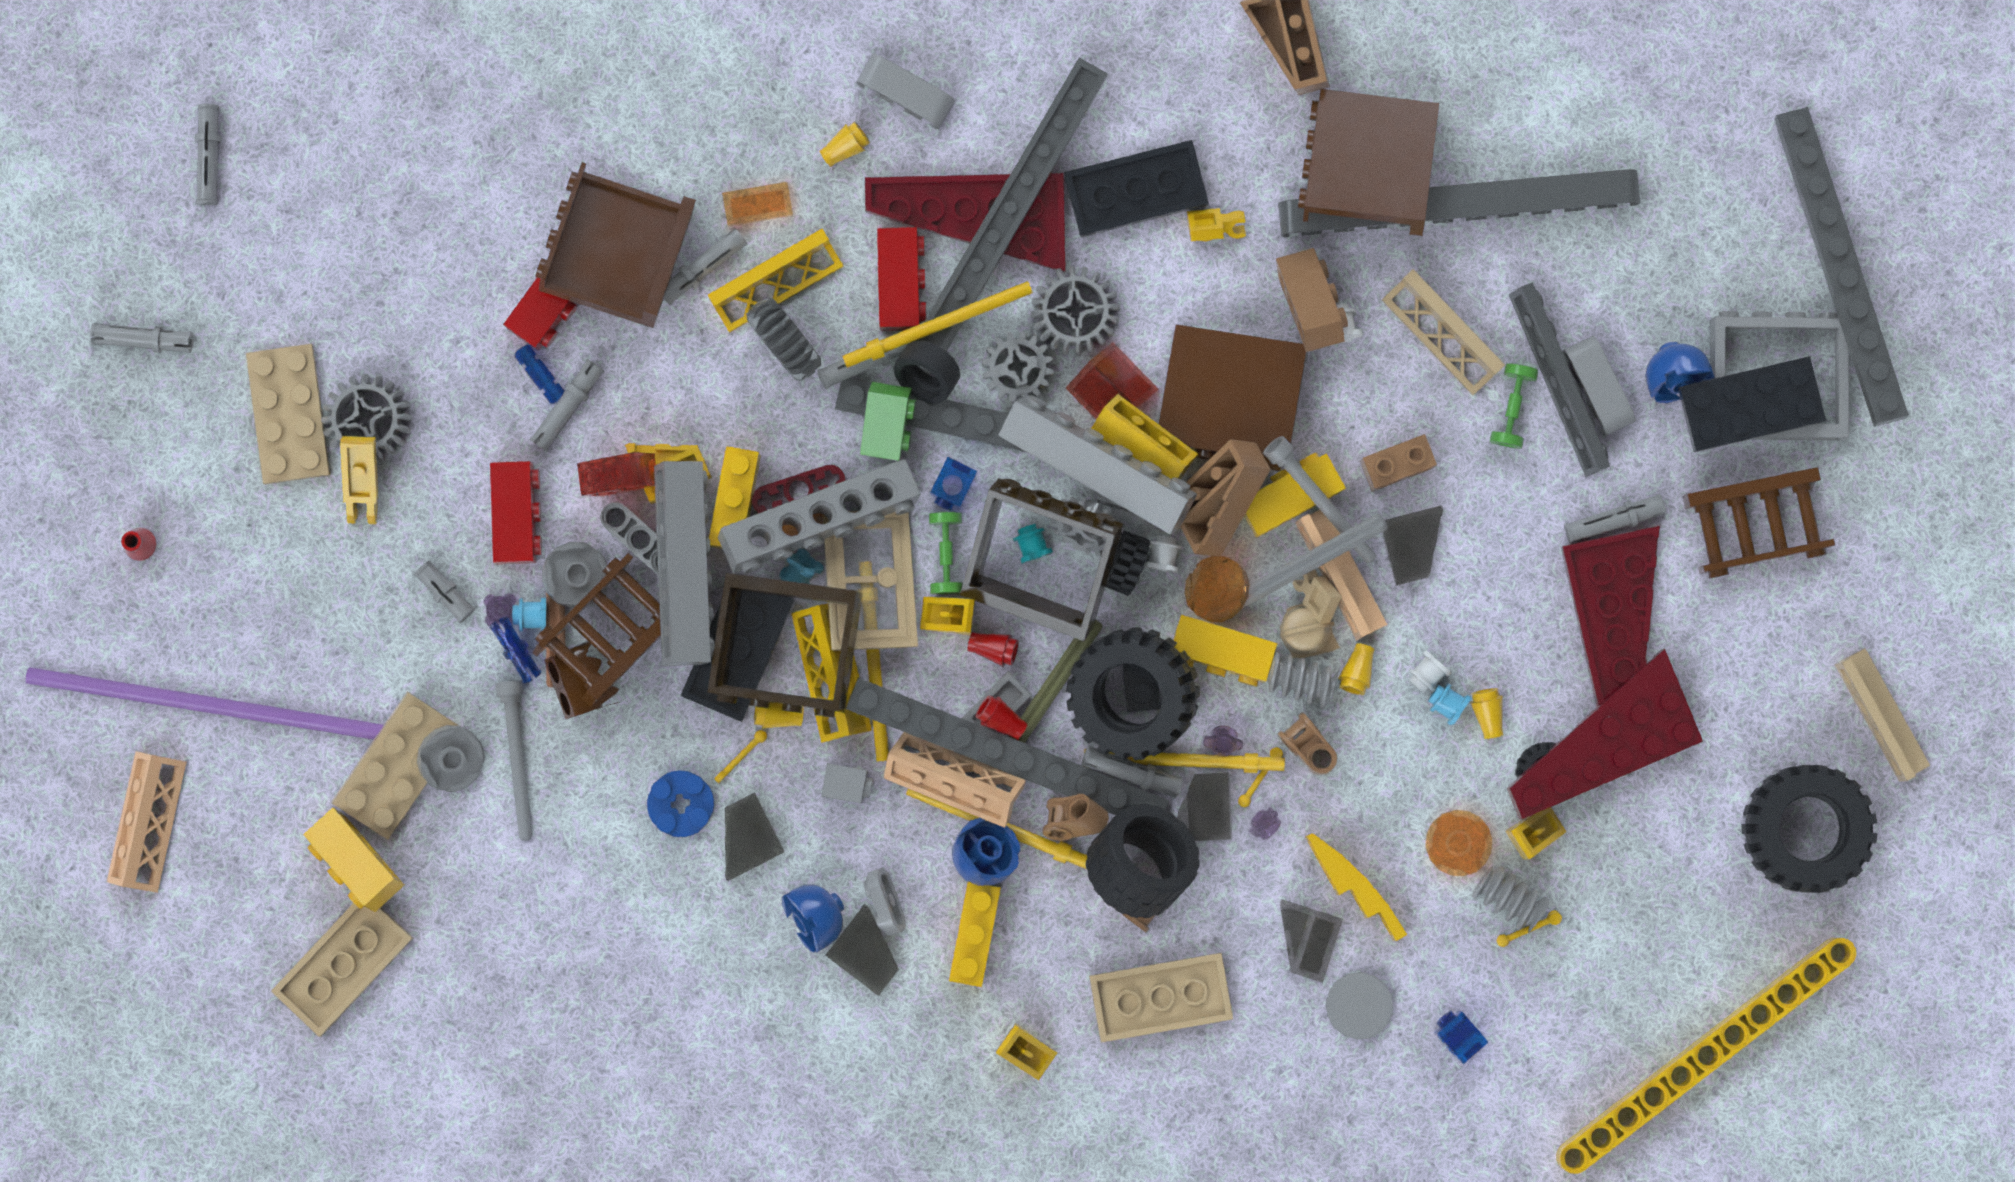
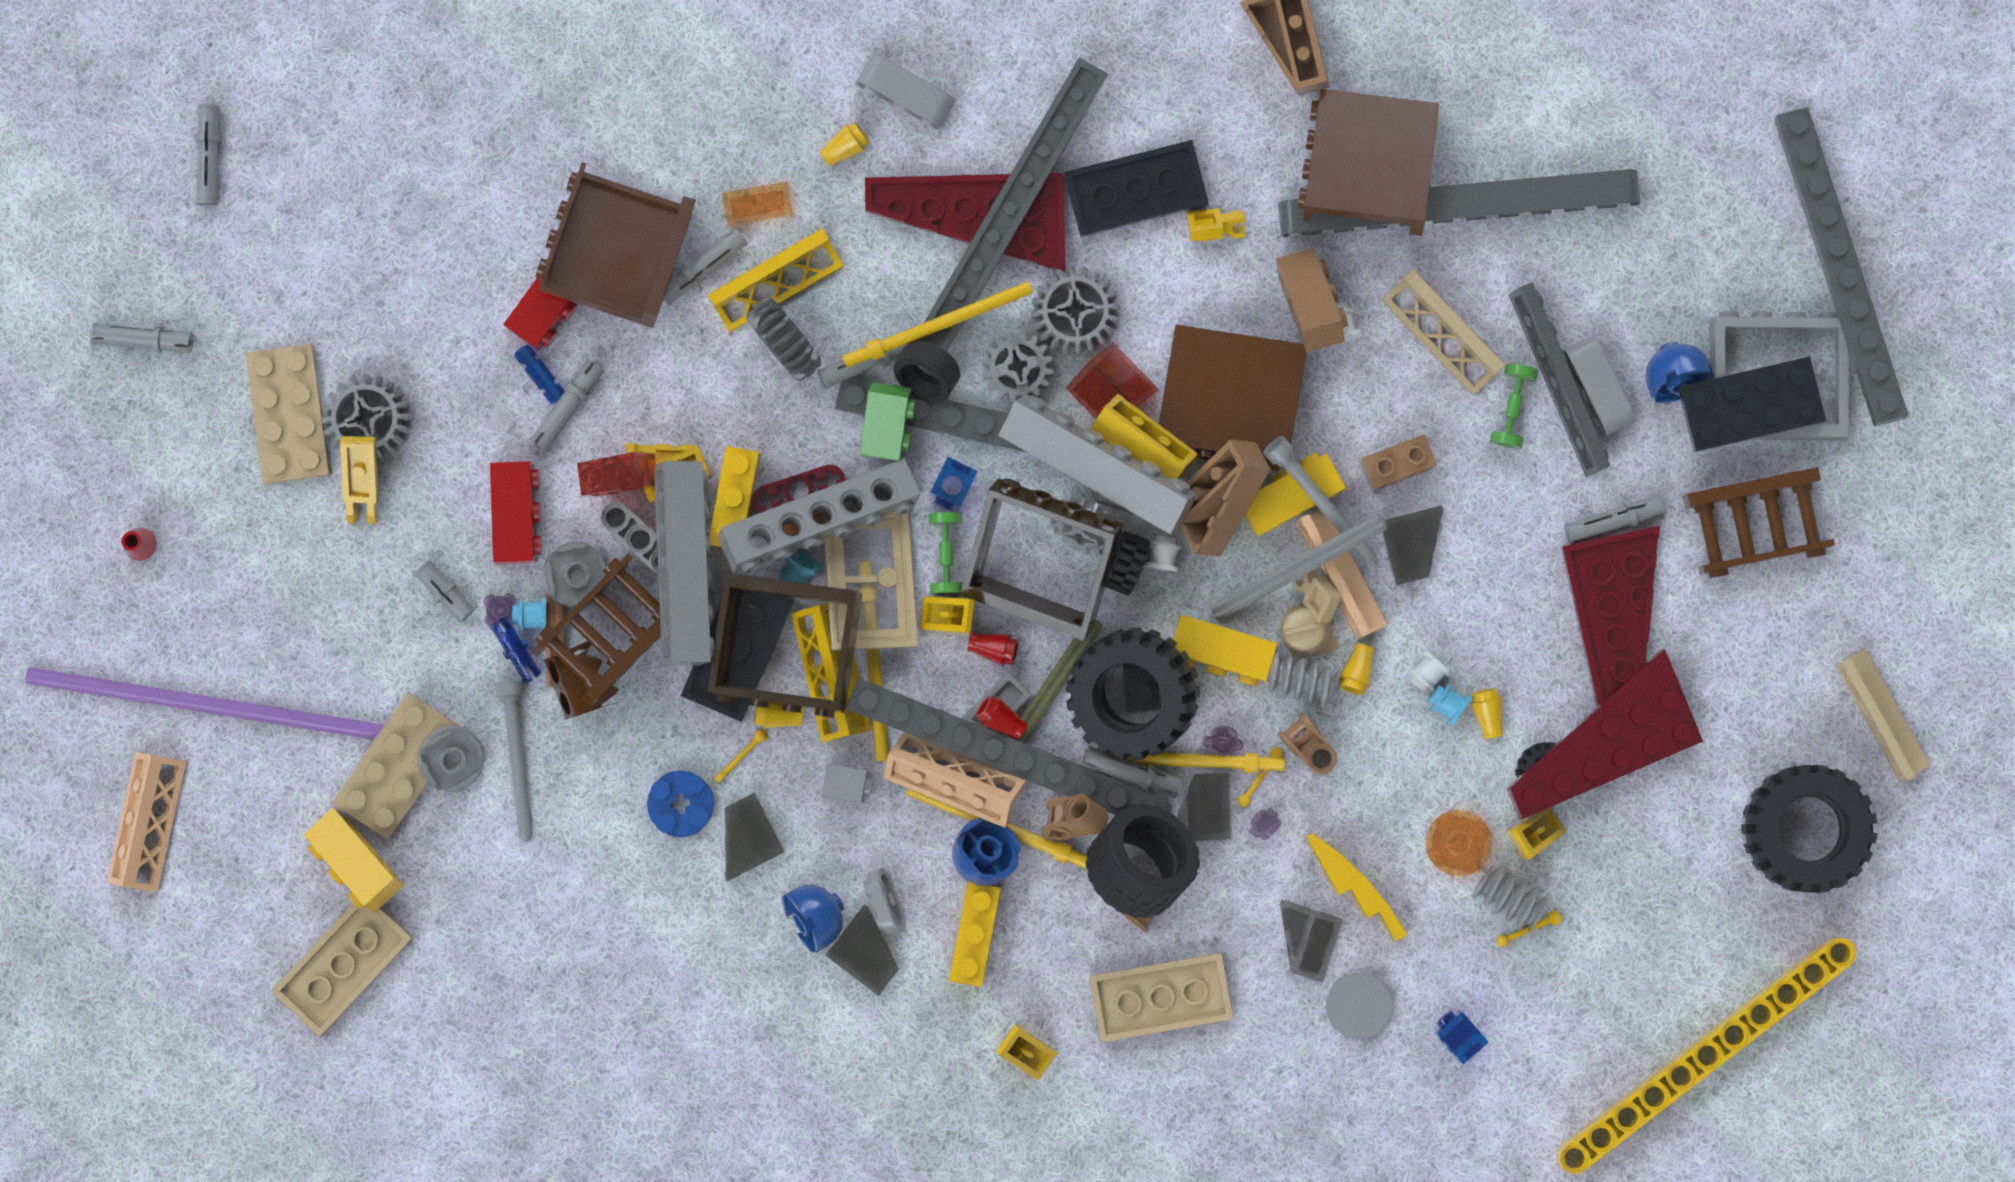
(900, 278): red brick -> none
(1032, 543): teal brick -> none
(1217, 589): clear orange tile -> none

